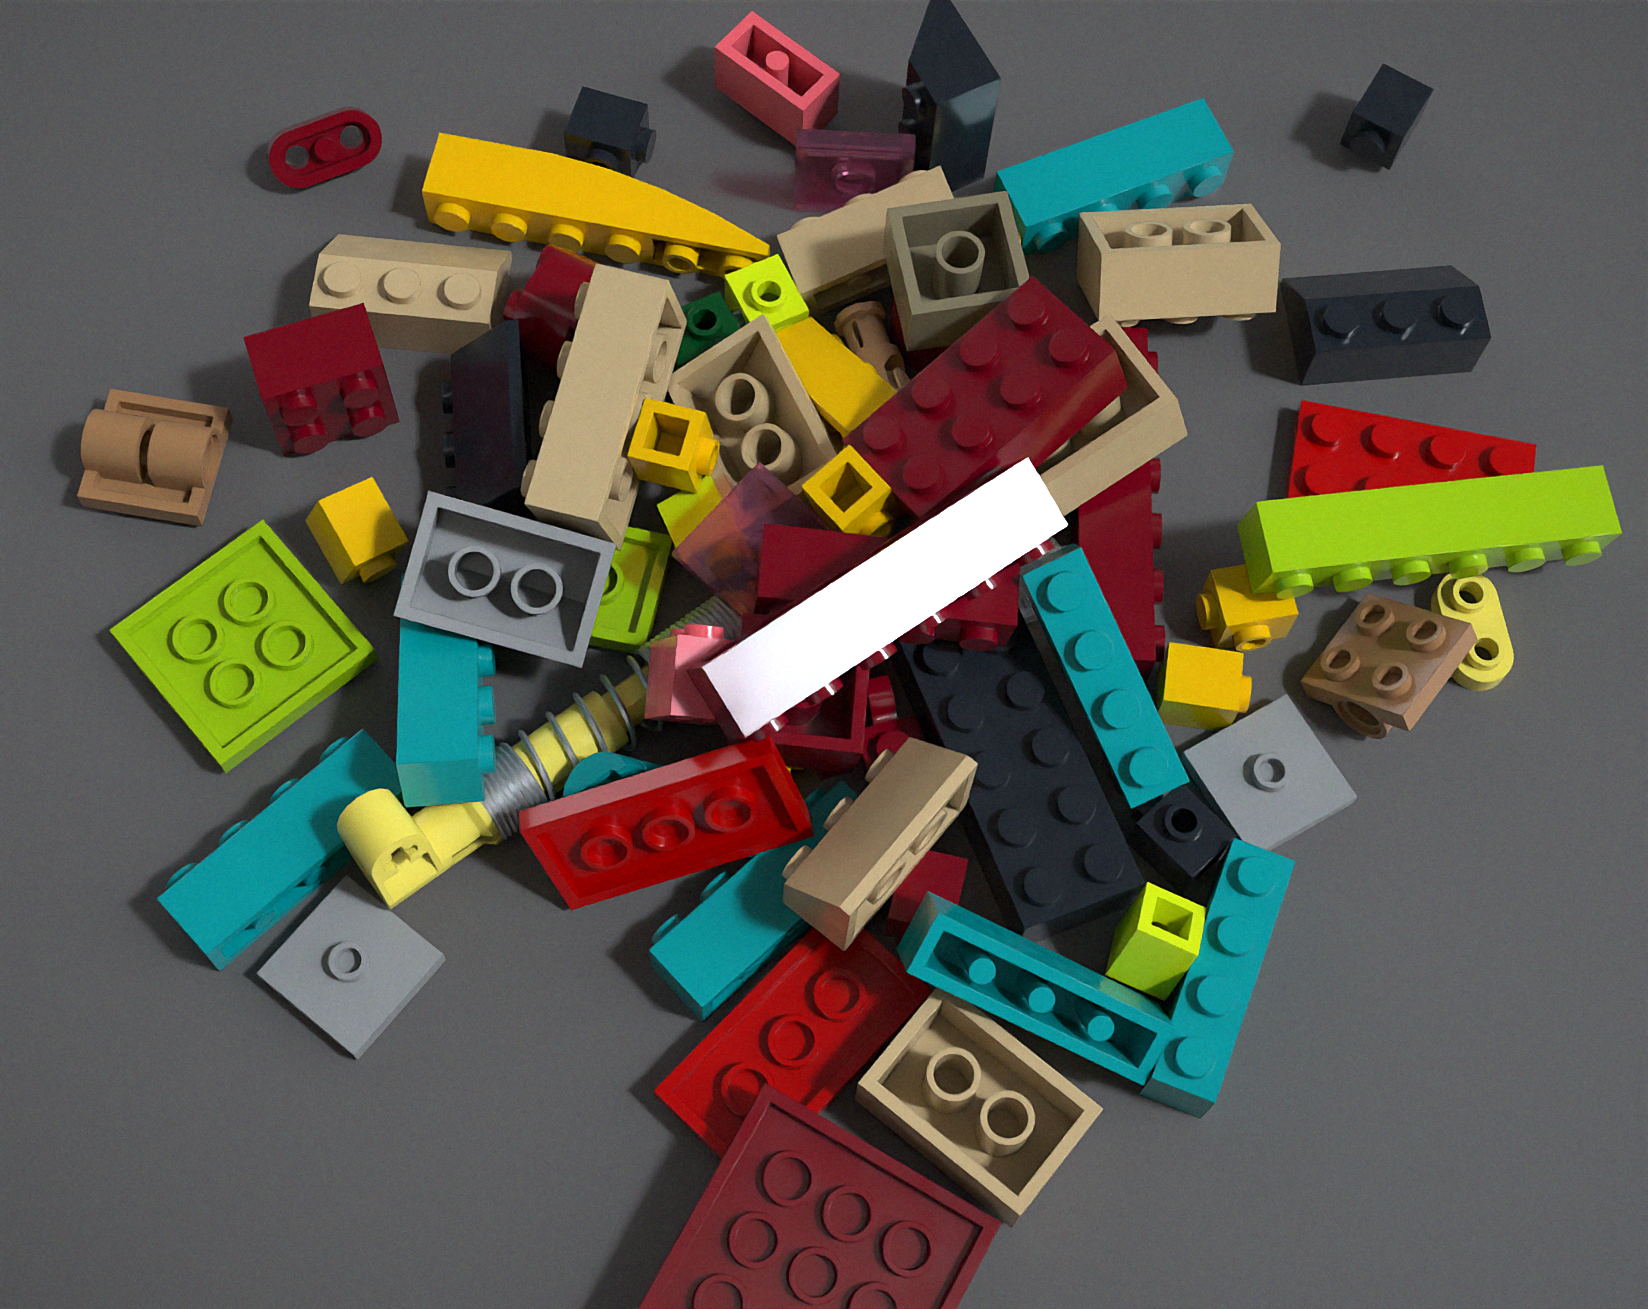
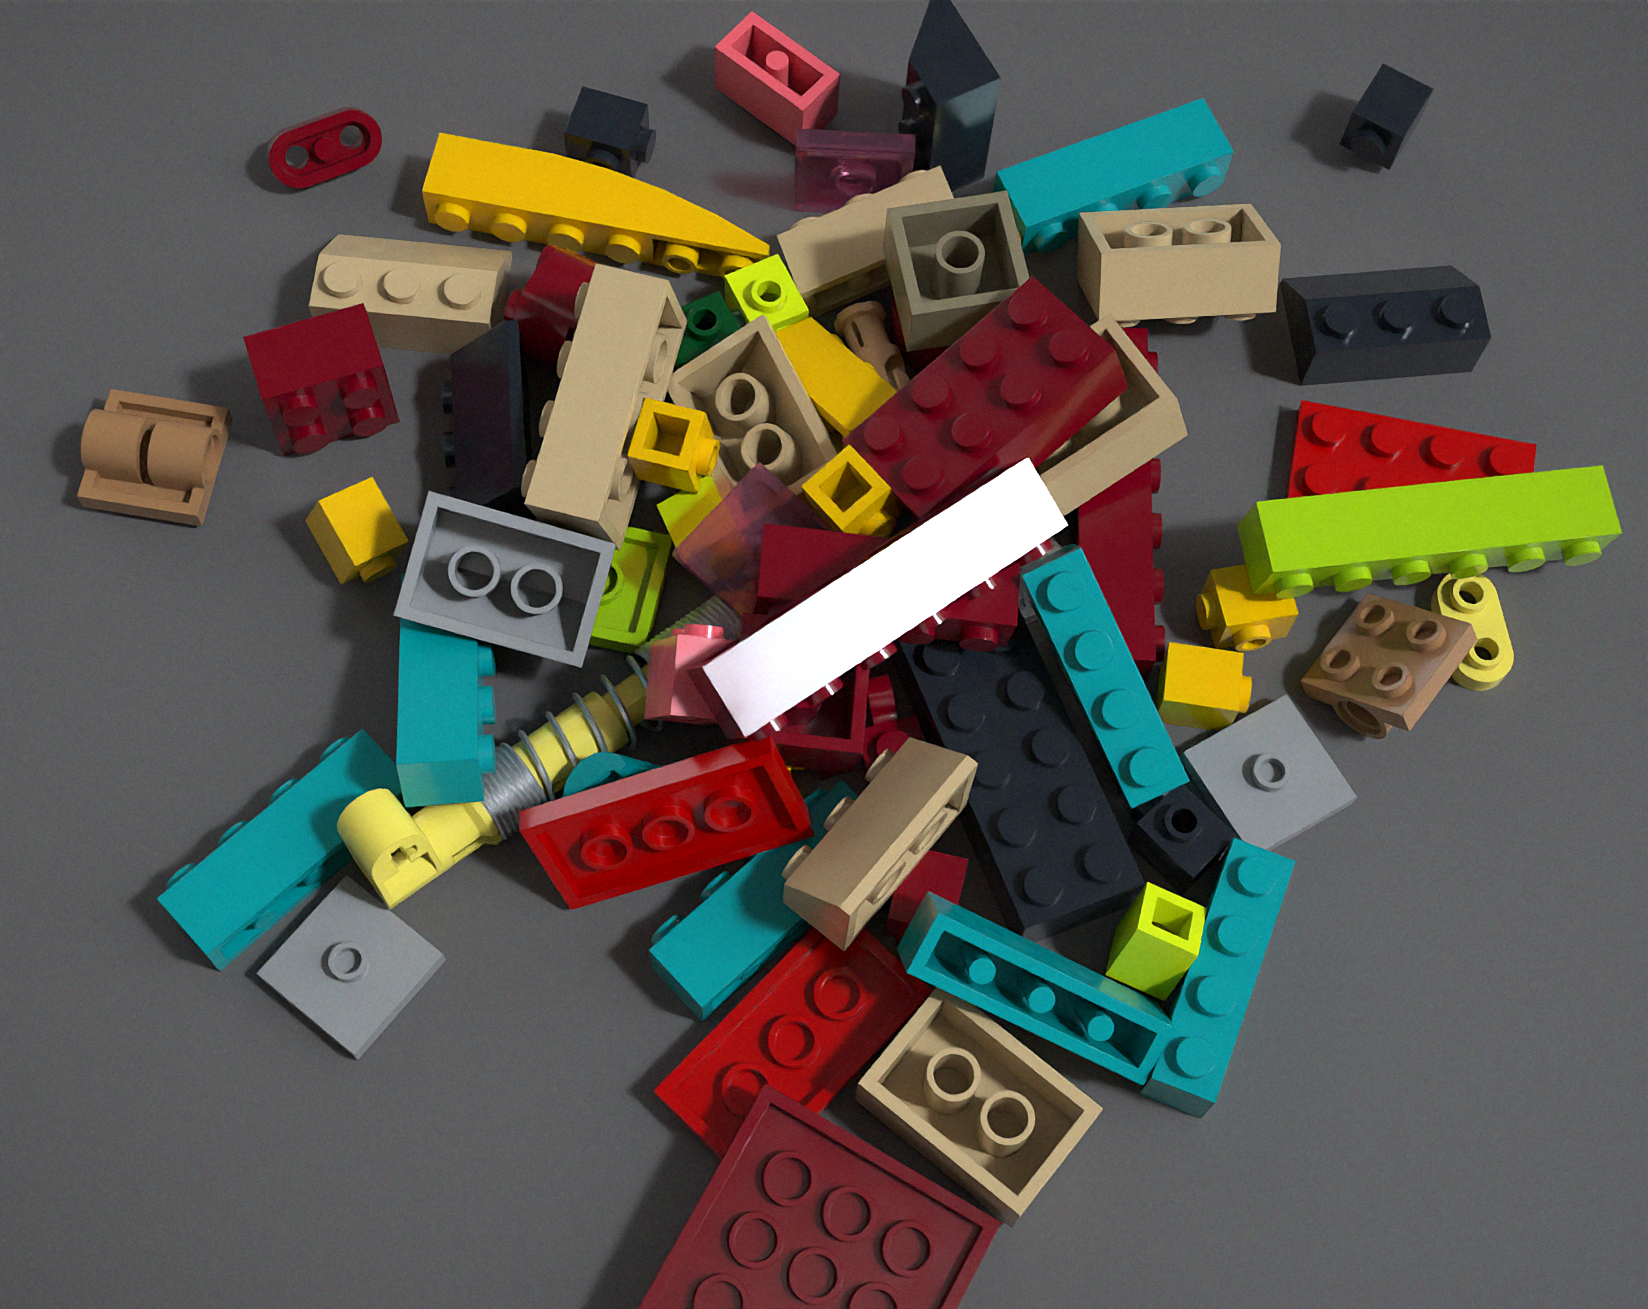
(244, 645): lime plate -> none

